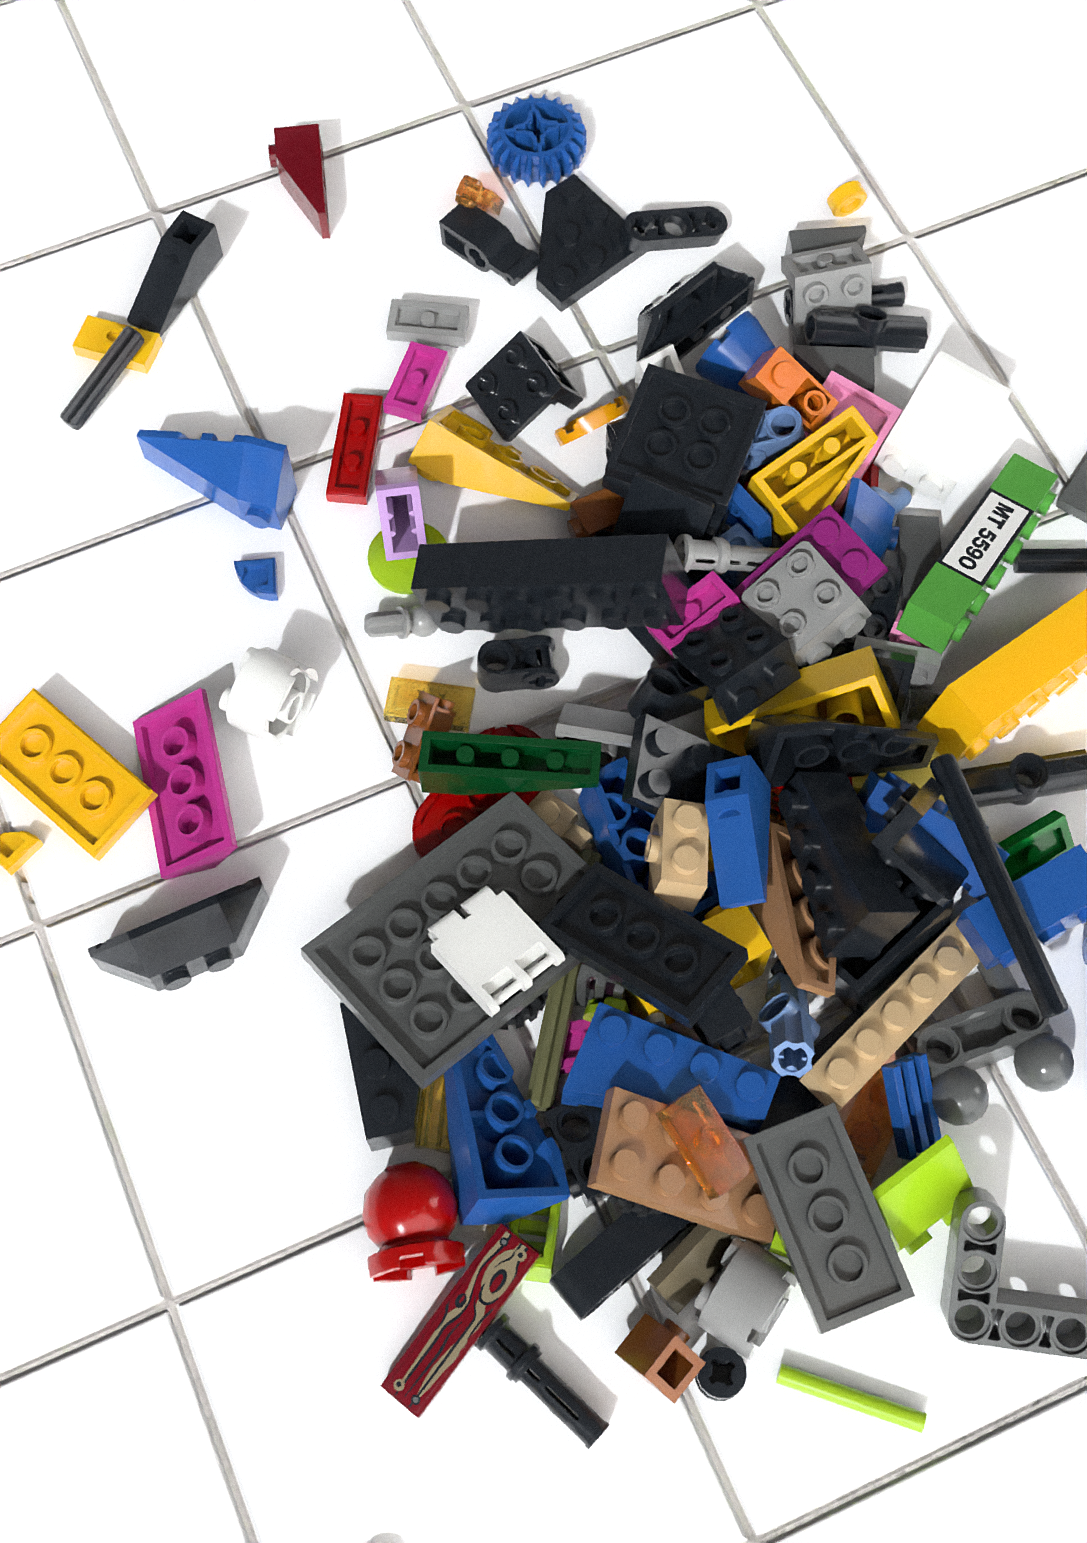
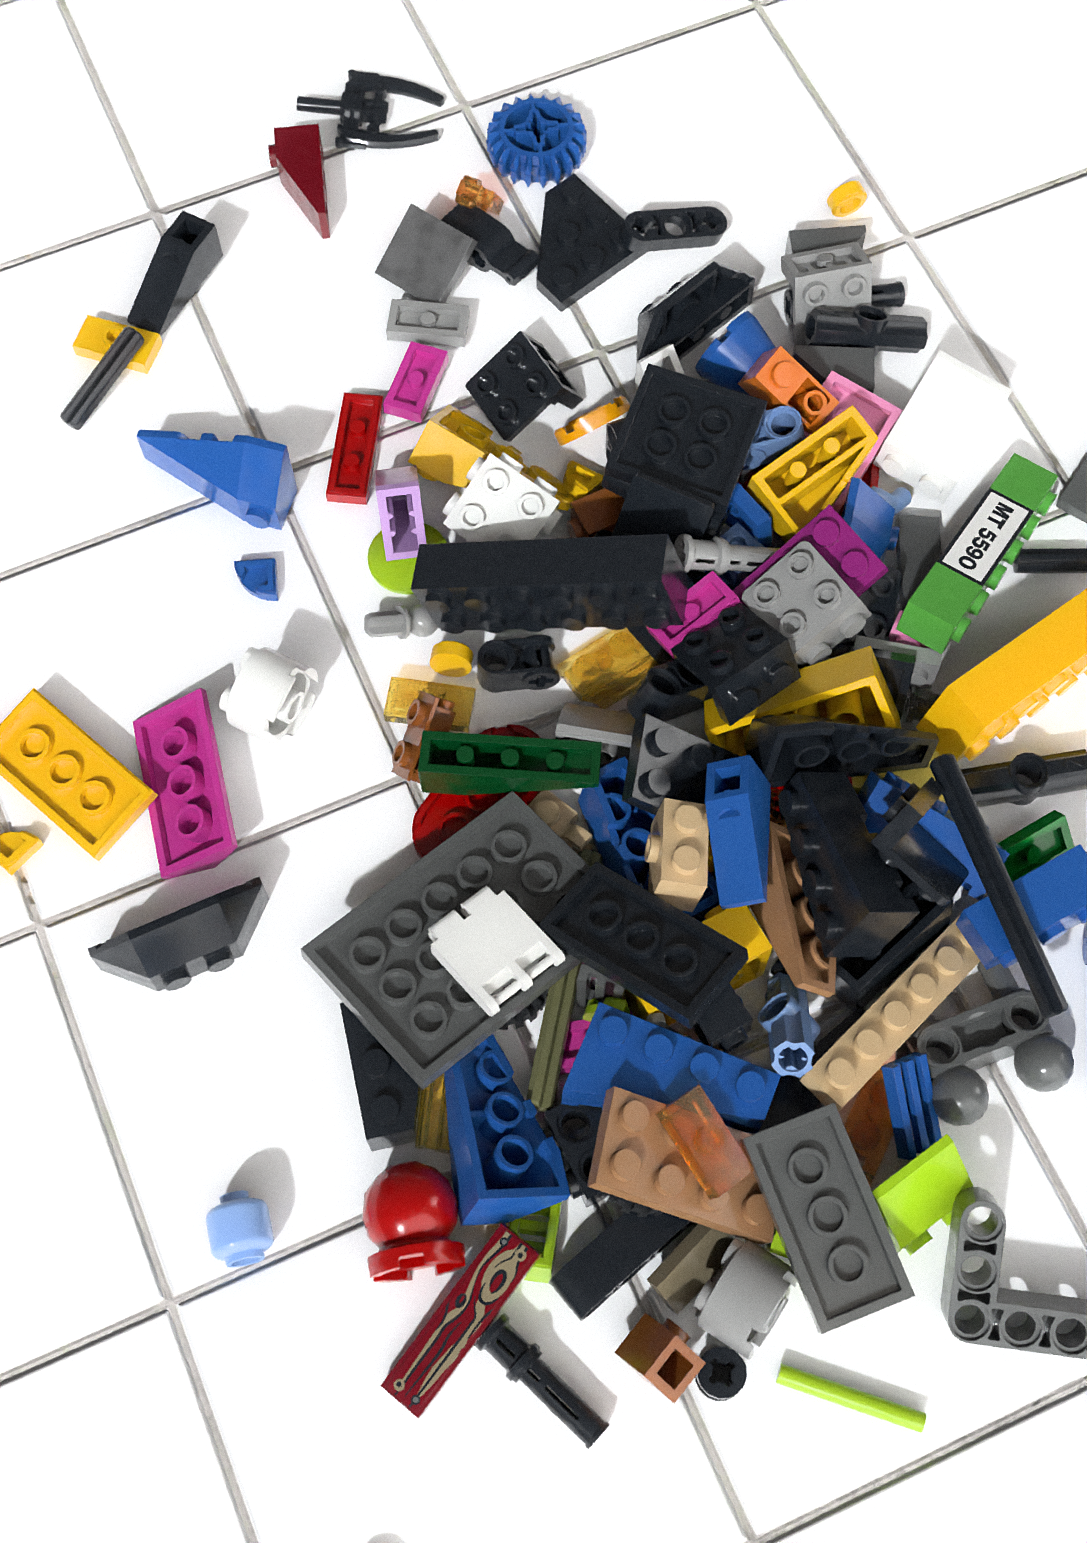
(239, 1229): none -> light blue head
(356, 109): none -> black bar
(425, 256): none -> flat silver tile
(451, 659): none -> yellow tile
(502, 503): none -> white brick
(581, 480): none -> yellow tile
(607, 668): none -> clear yellow plate

